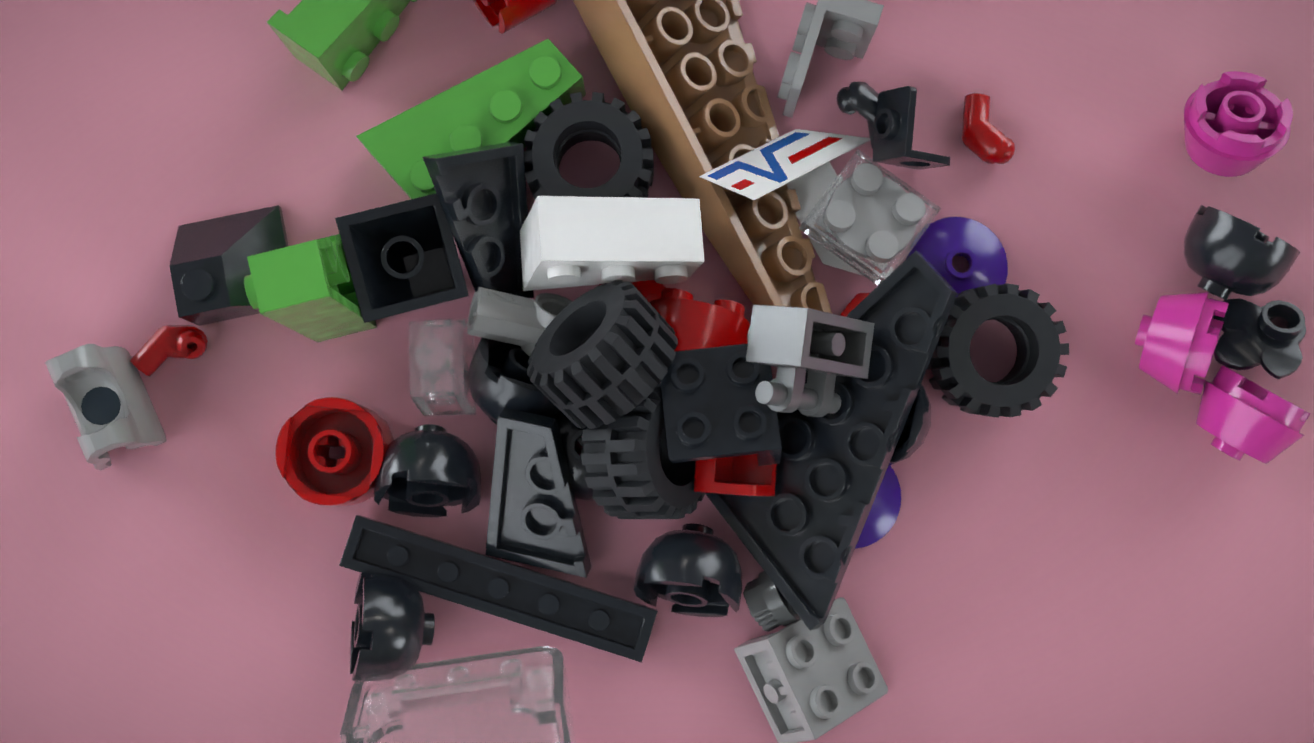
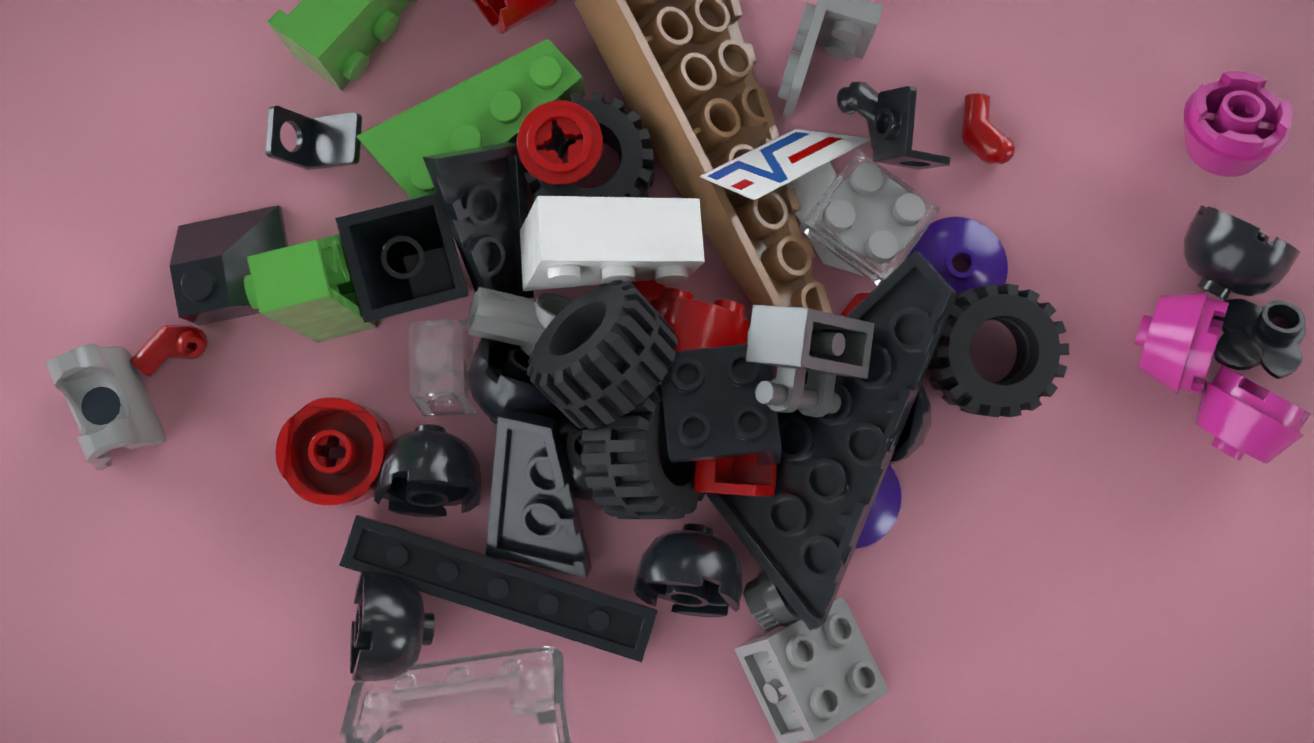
(320, 140): none -> black bracket
(537, 133): none -> red gear

